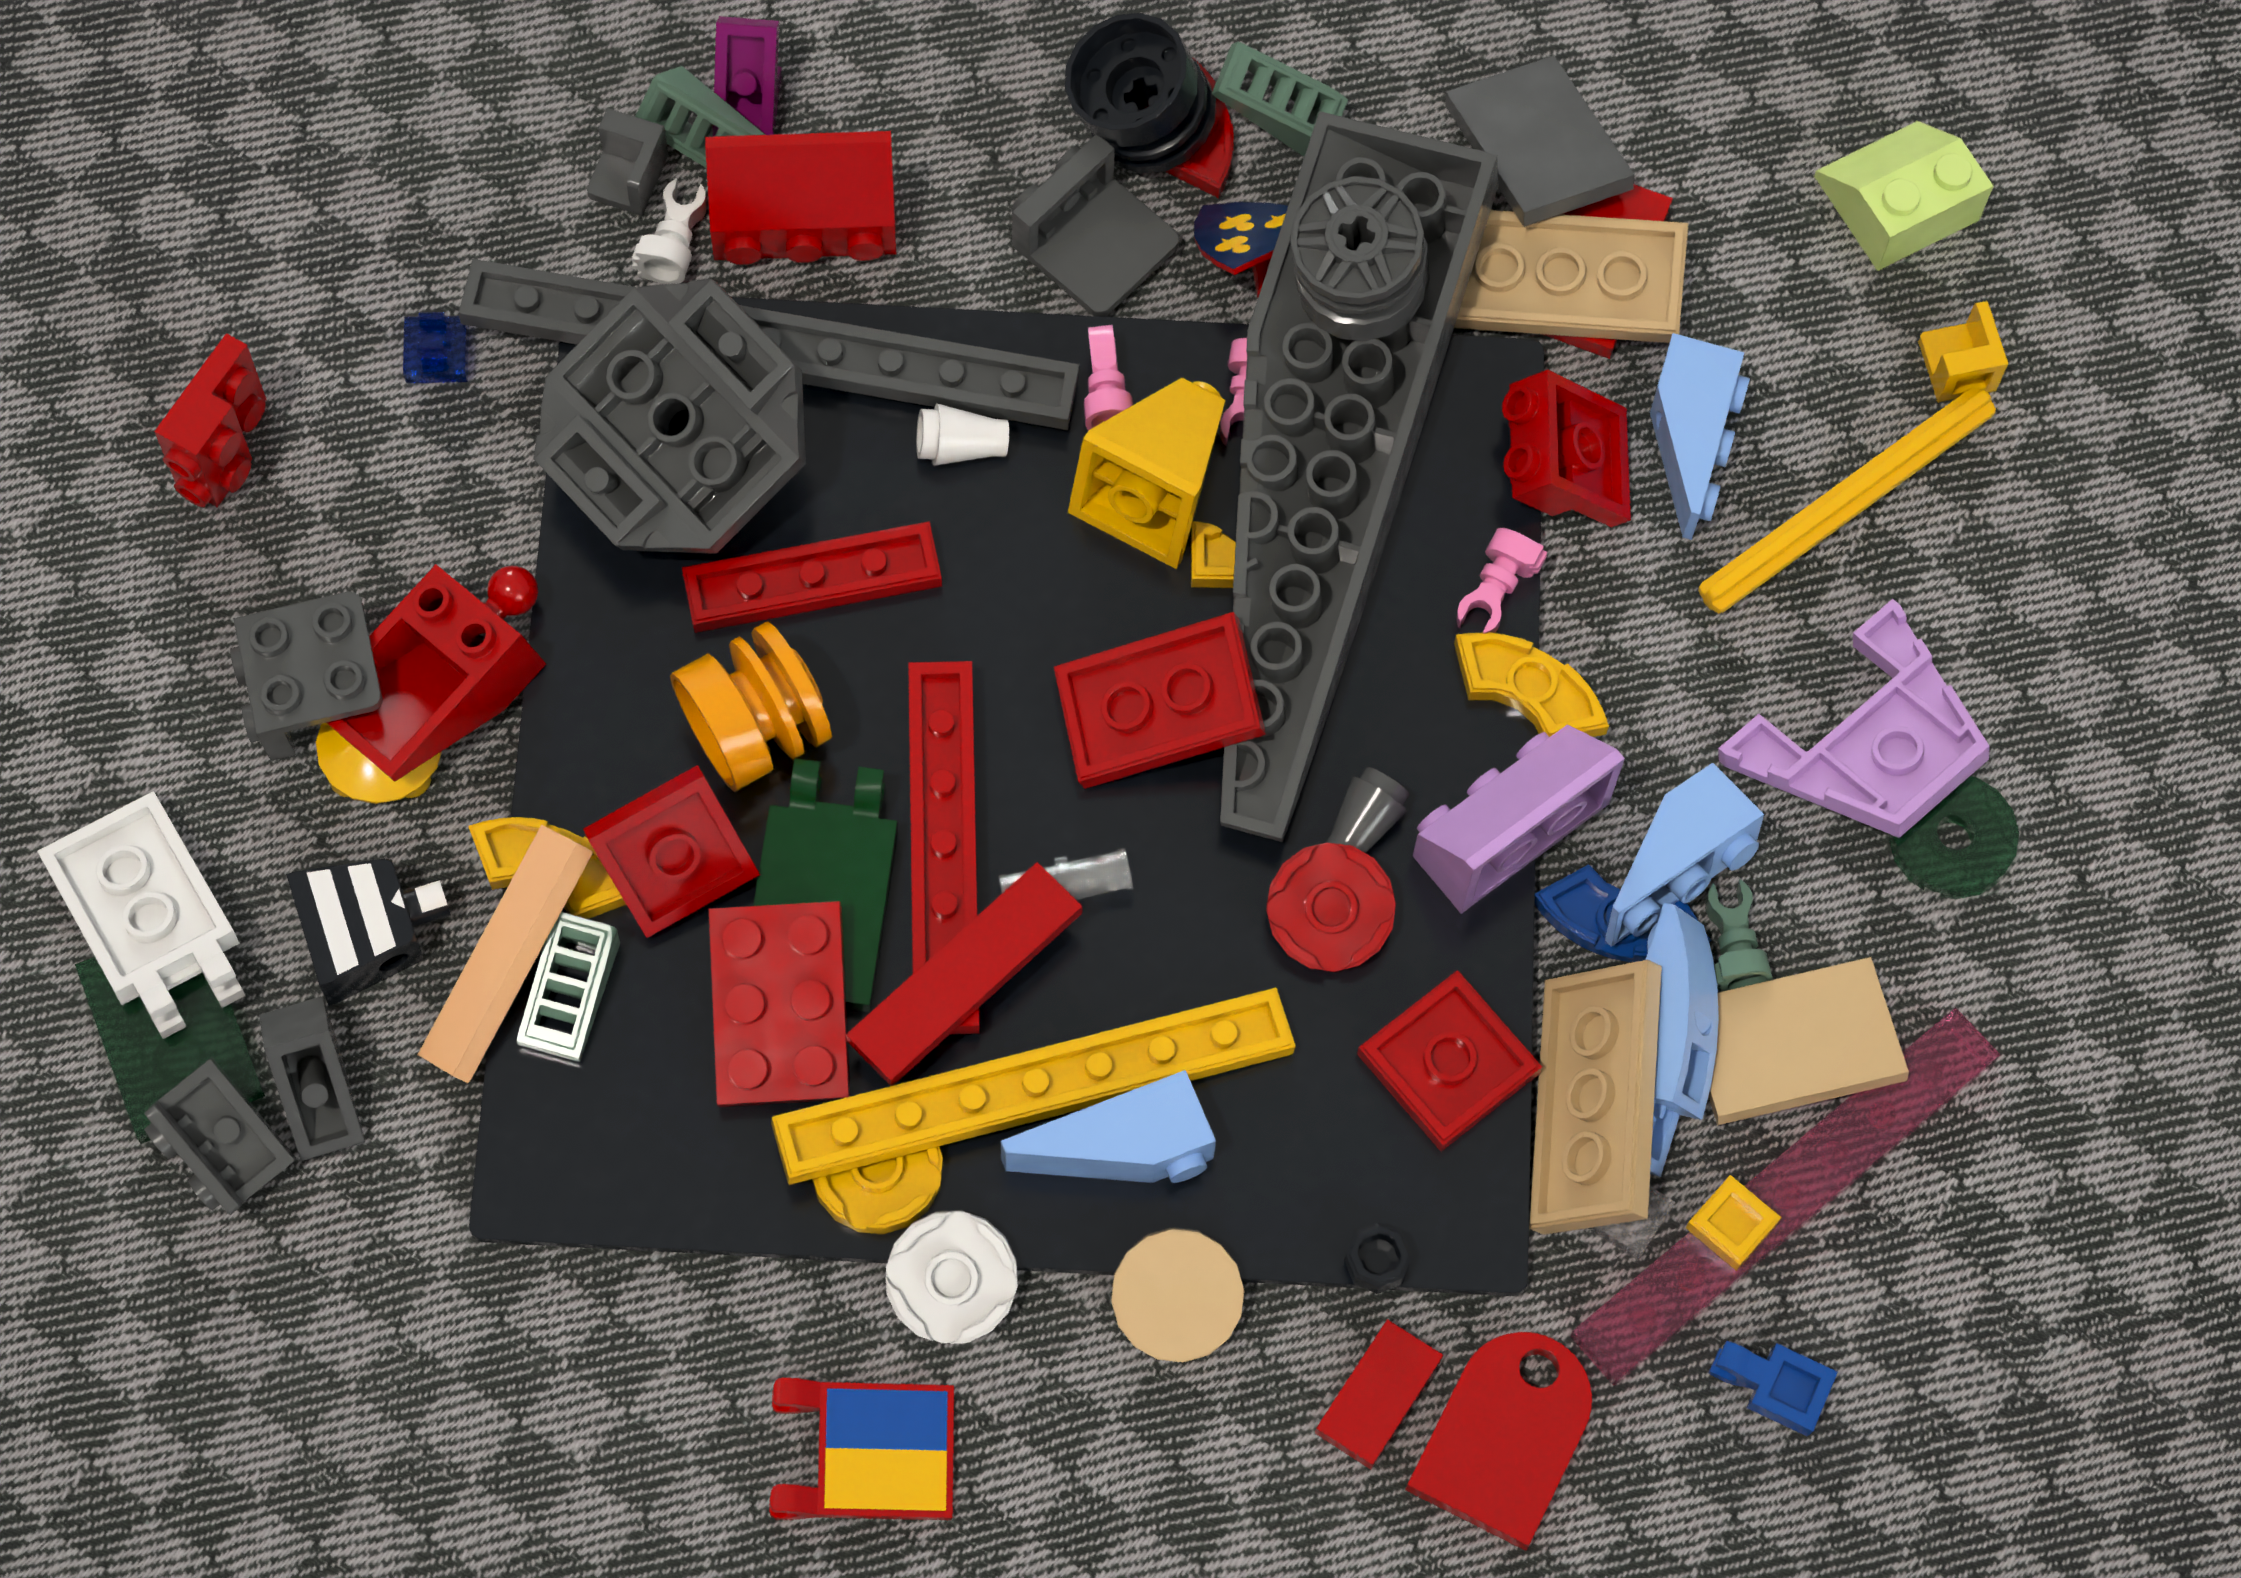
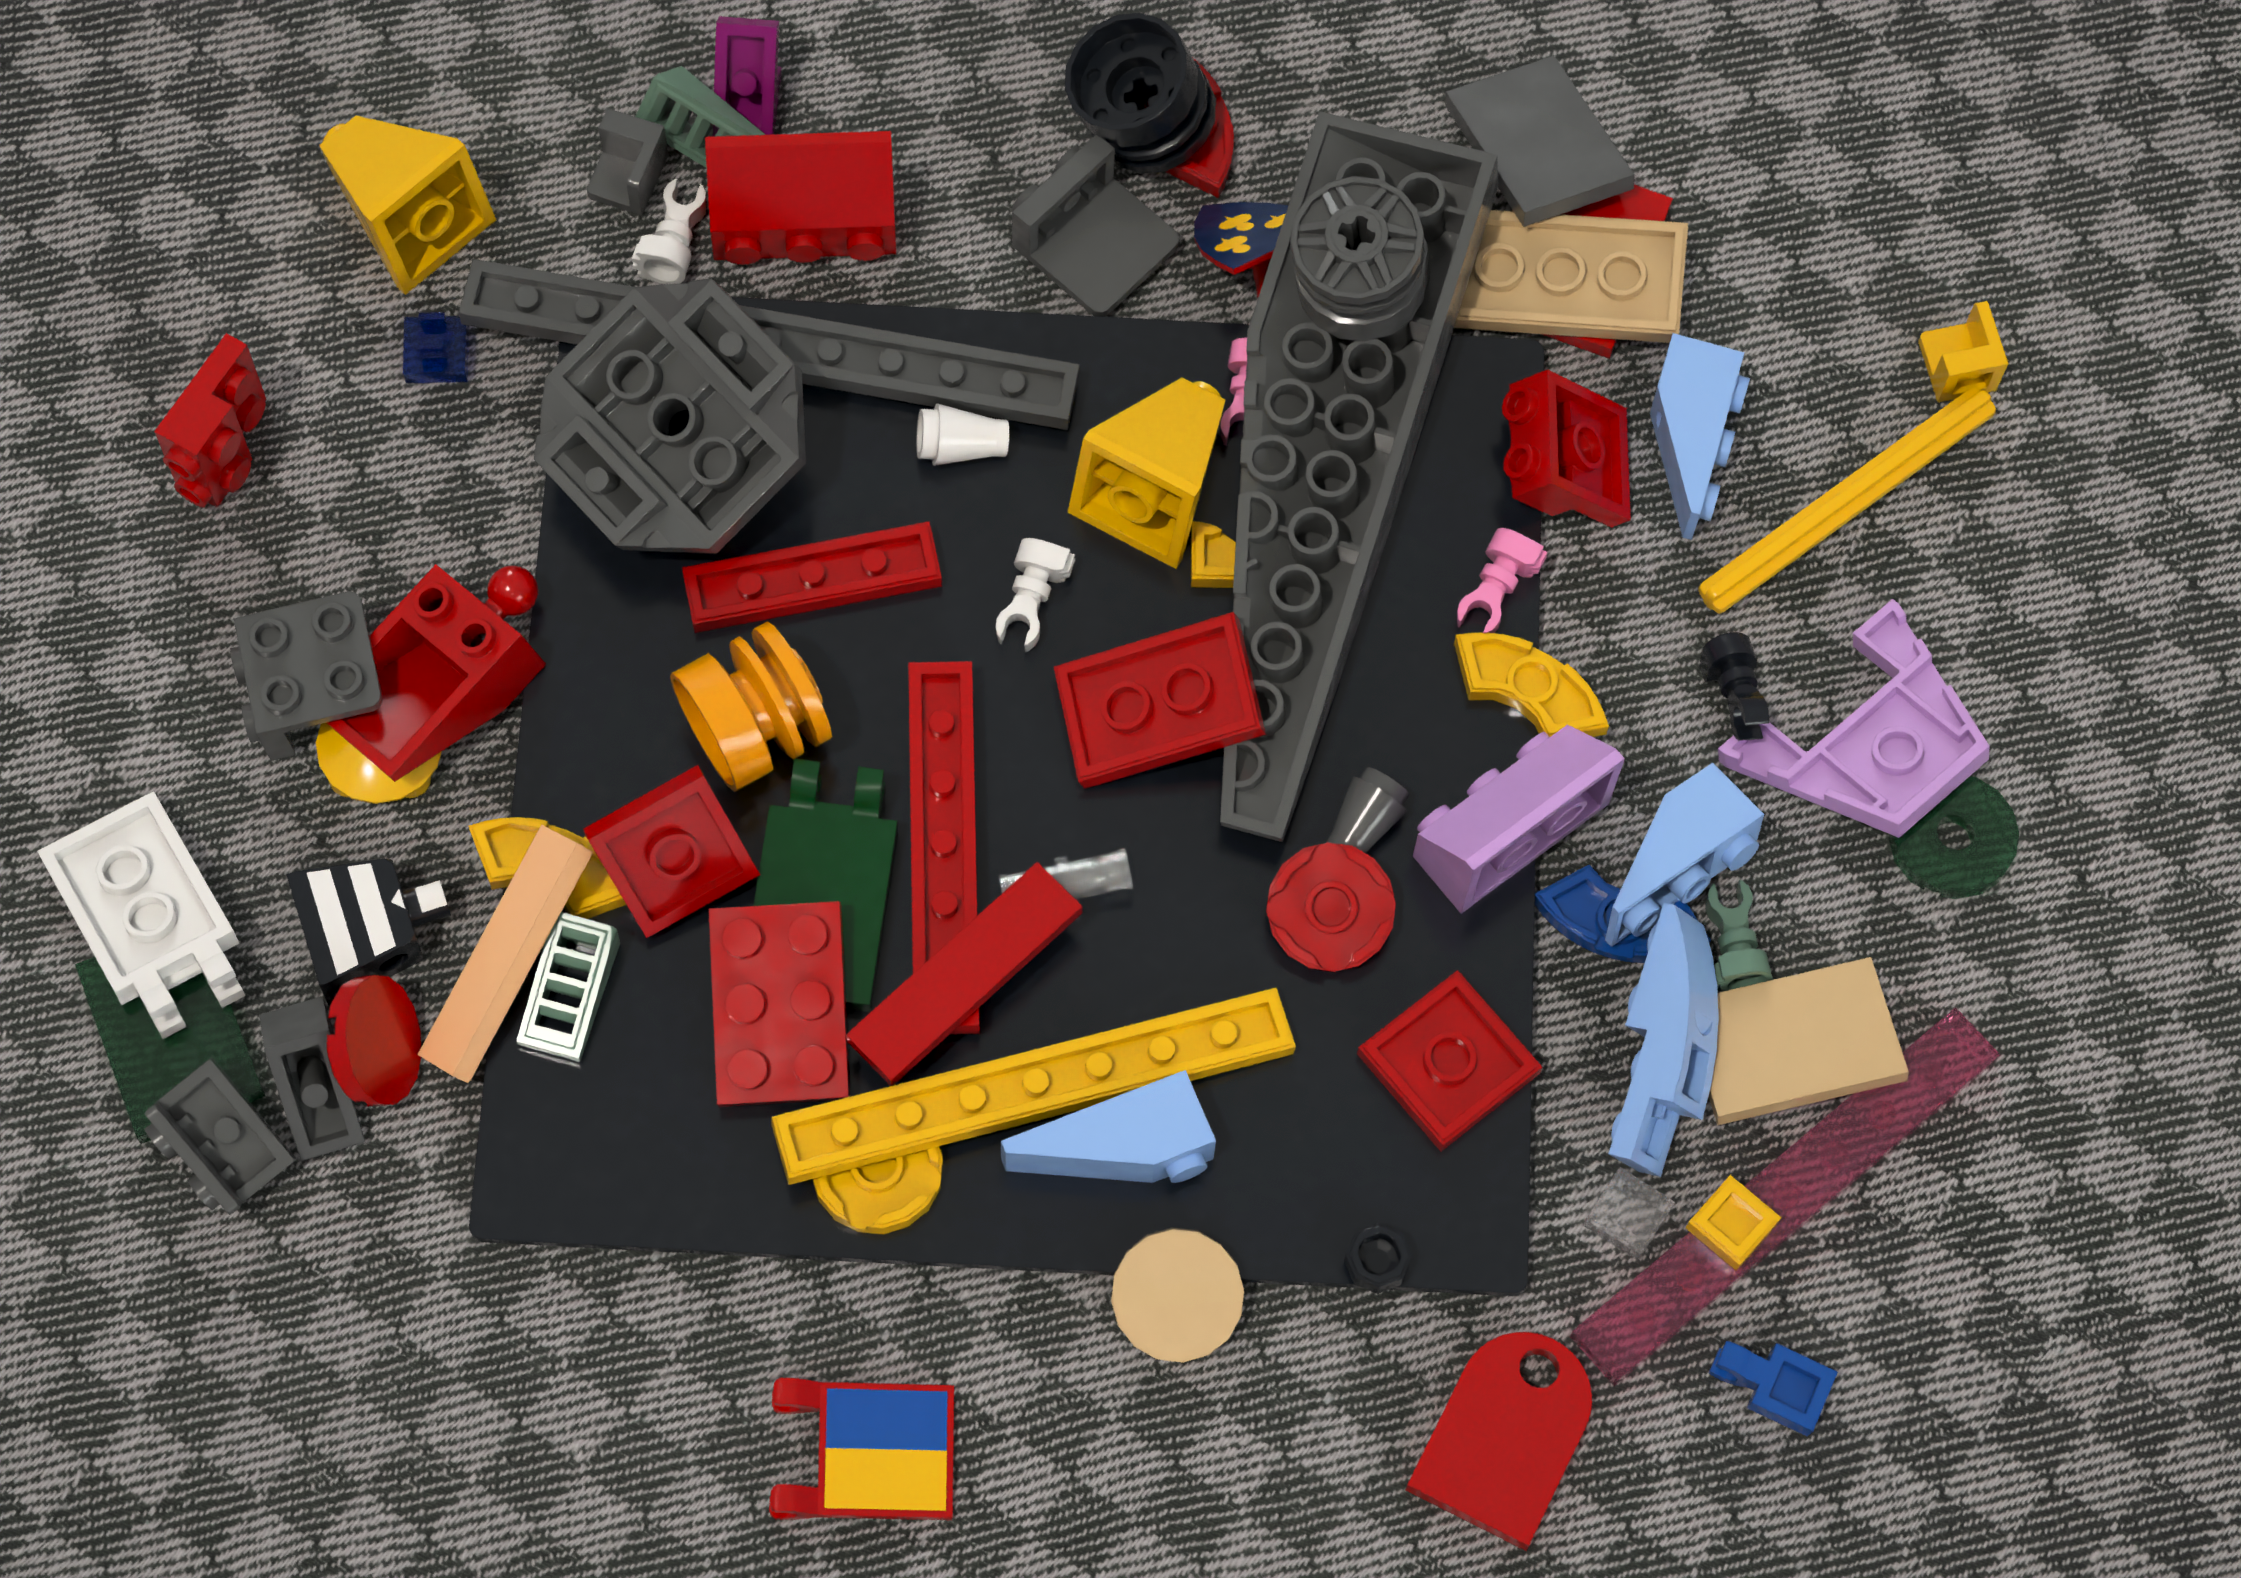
(374, 1041): none -> red tile
(409, 193): none -> yellow slope
(951, 1277): white tile -> none
(1039, 563): none -> white piece
(1106, 383): bright pink piece -> none
(1307, 93): sand green slope -> none
(1378, 1394): red tile -> none
(1596, 1098): tan tile -> none
(1732, 663): none -> black piece
(1906, 191): yellowish green slope -> none

